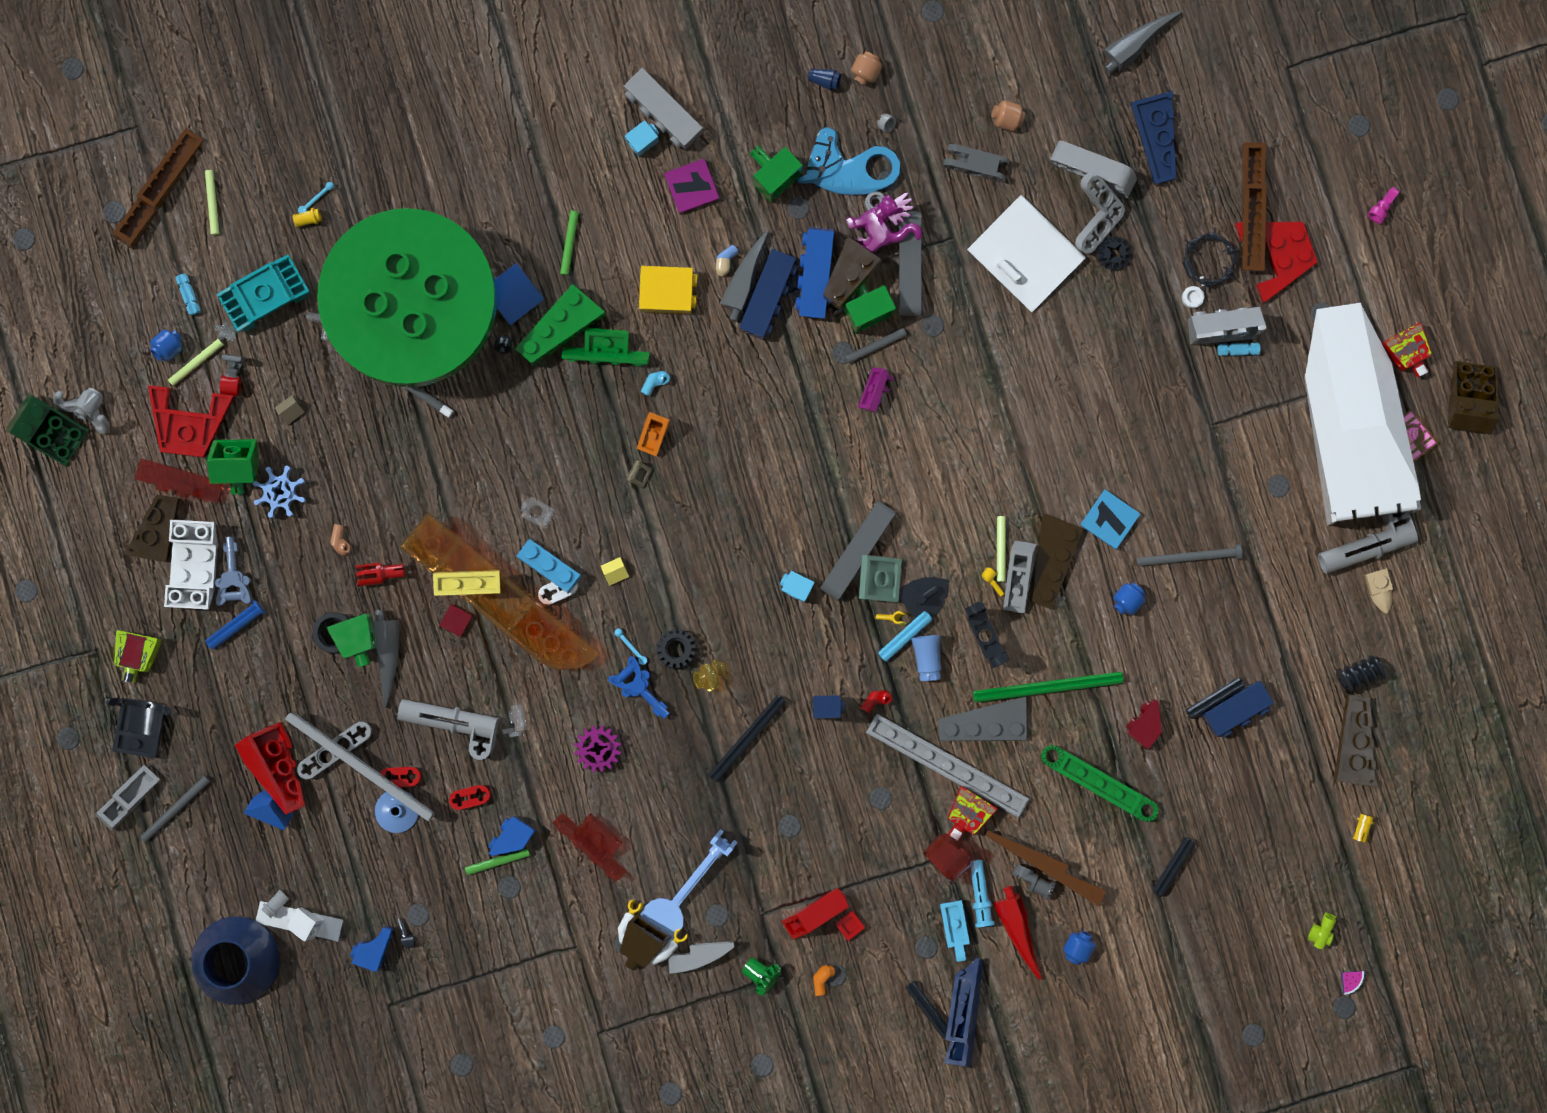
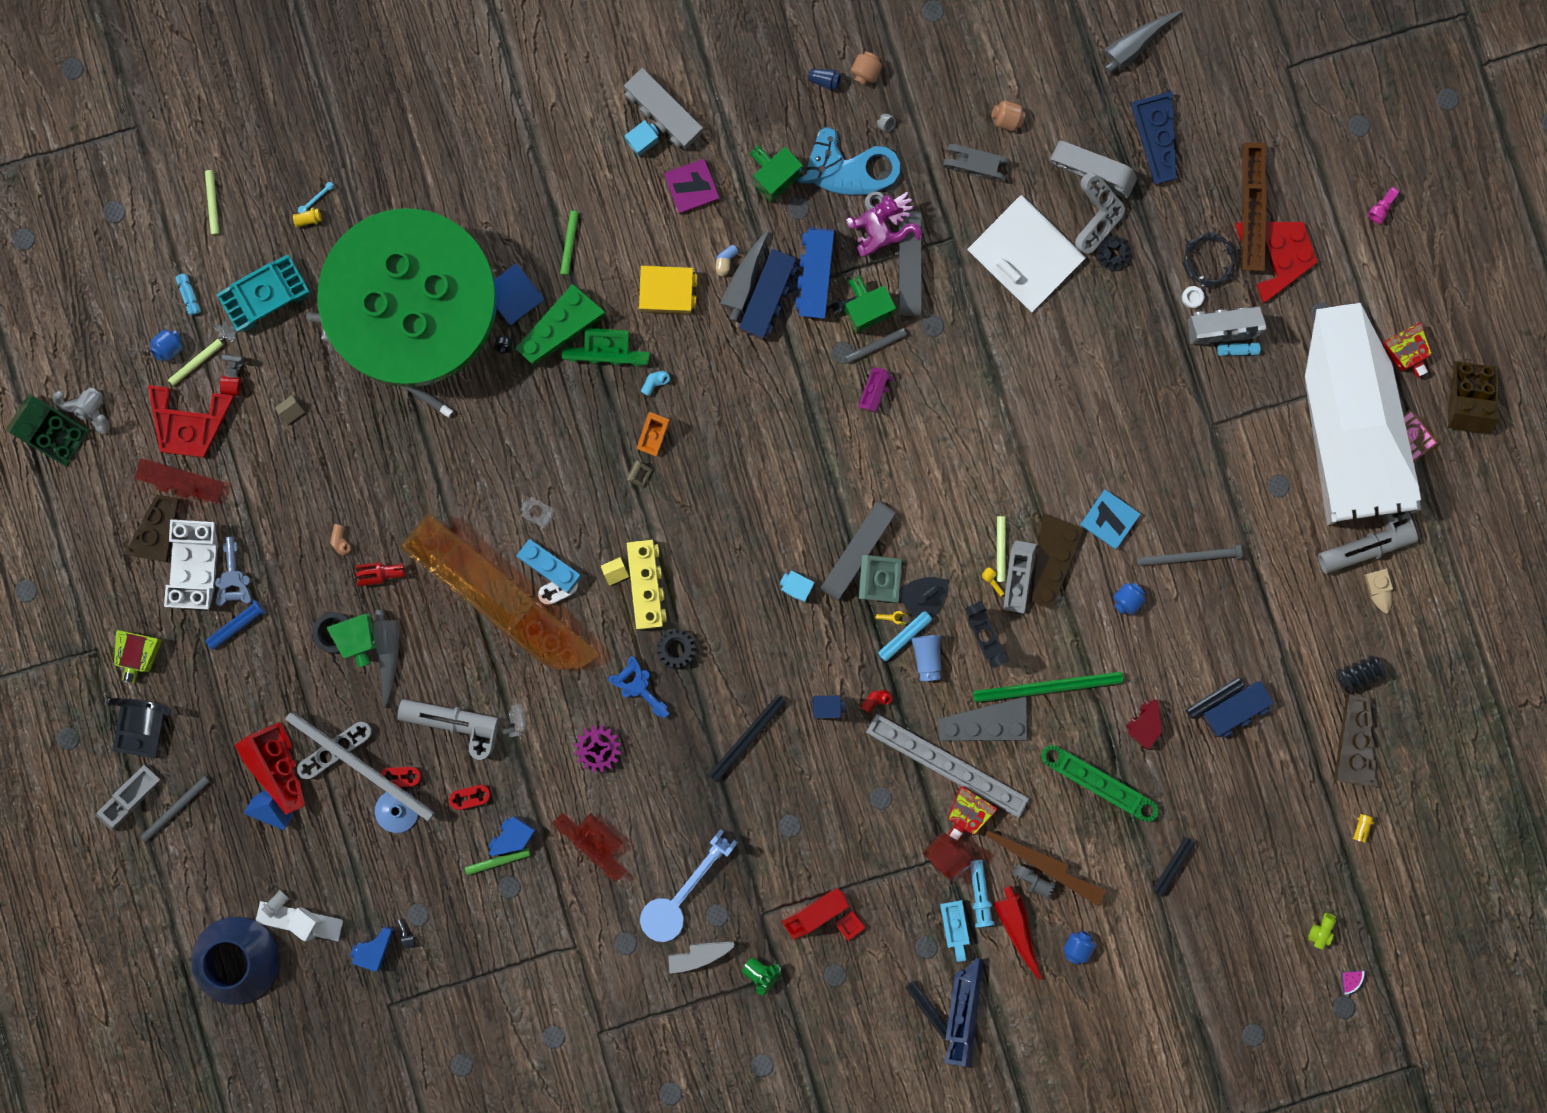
(157, 189): reddish brown slope -> none
(233, 463): green brick -> none
(282, 483): light blue gear -> none
(455, 620): dark red piece -> none
(466, 582): light yellow plate -> none
(619, 633): medium azure hinge -> none
(643, 940): dark brown torso -> none
(645, 585): none -> light yellow brick
(708, 675): clear yellow animal -> none
(821, 977): orange arm -> none
(850, 273): dark brown wing -> none

